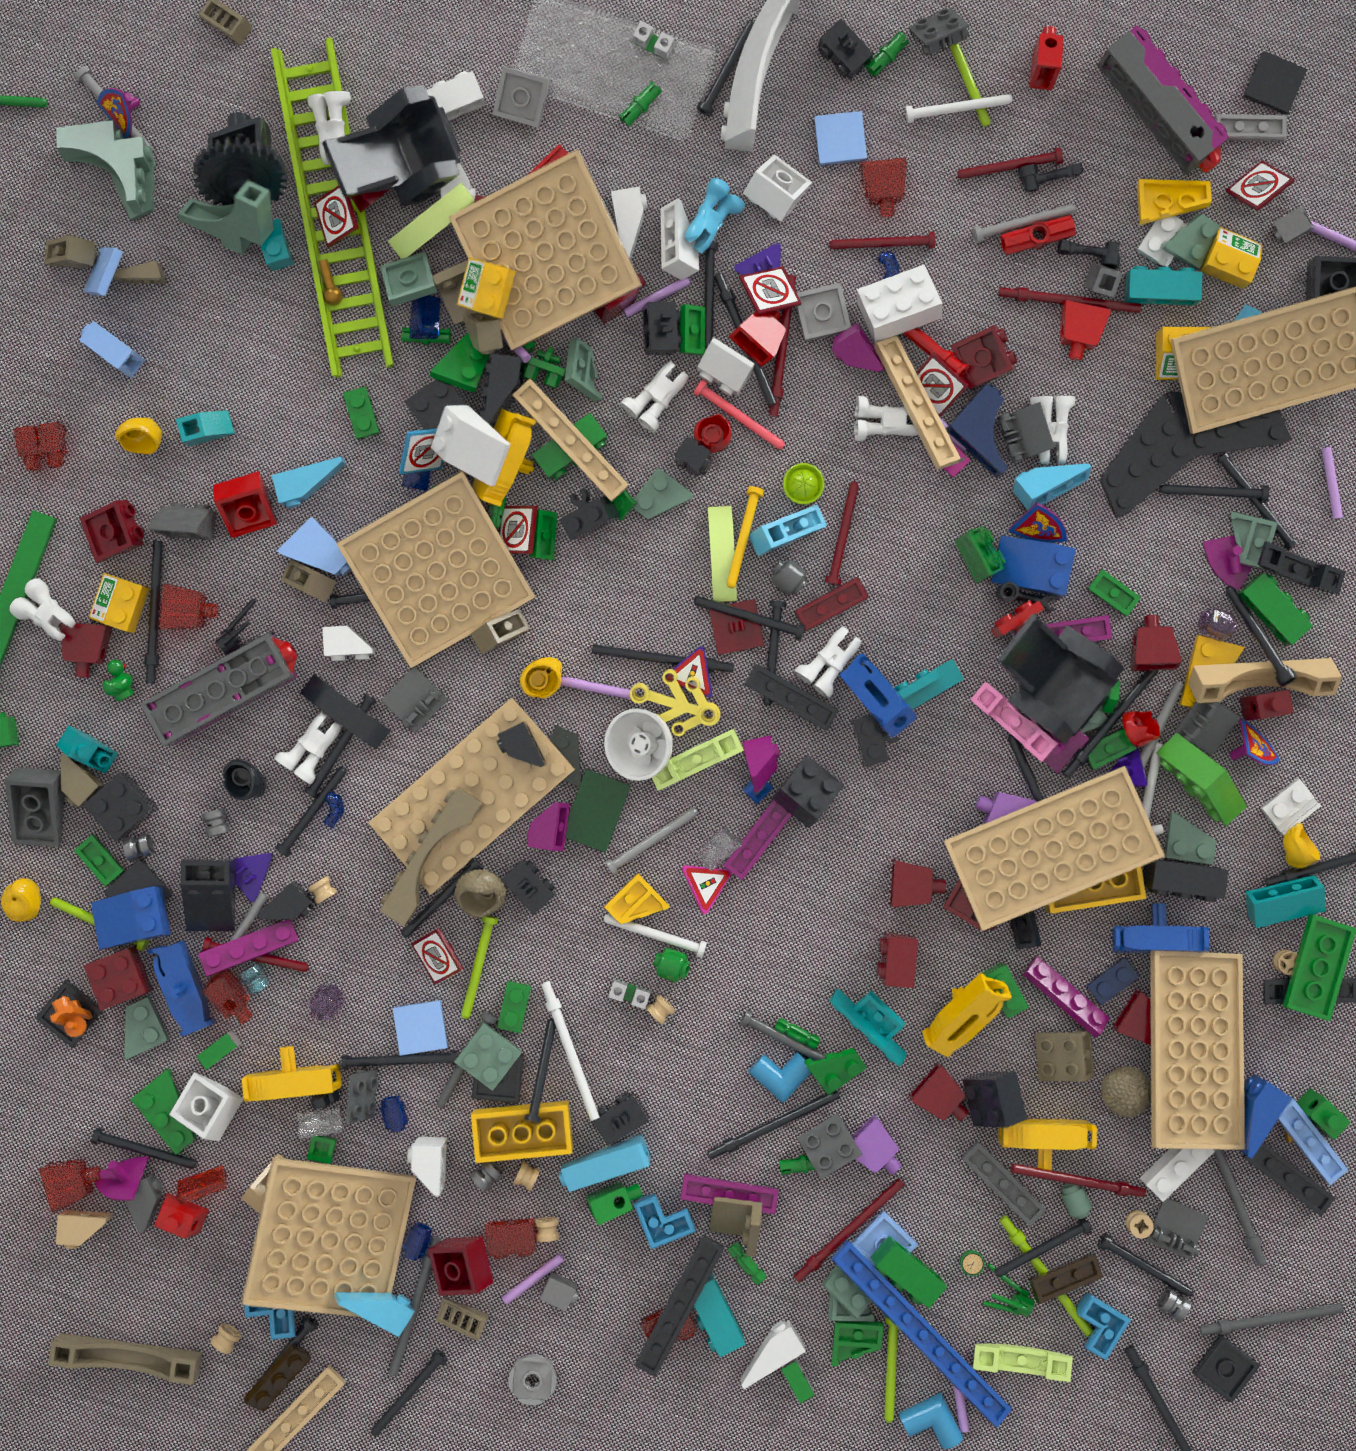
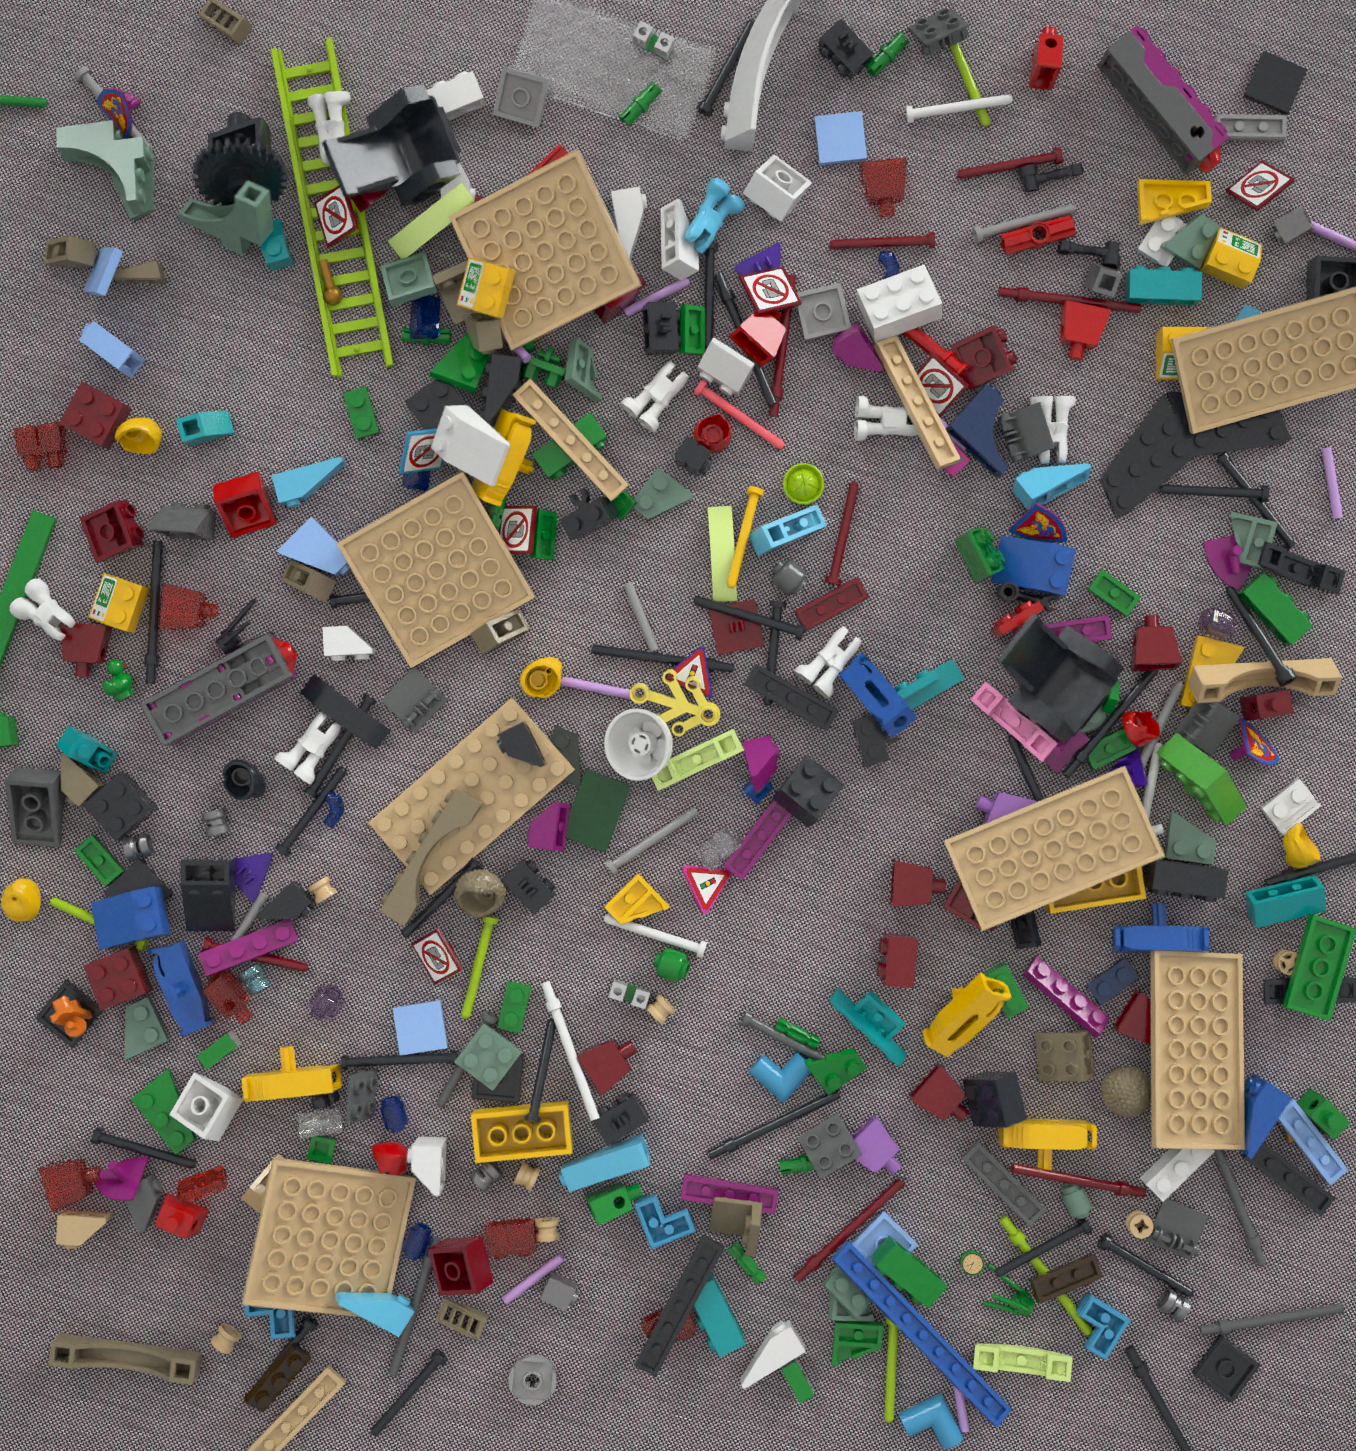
(95, 415): none -> dark red brick
(390, 1157): none -> red hair
(607, 1063): none -> dark red torso
(641, 617): none -> light grey bar

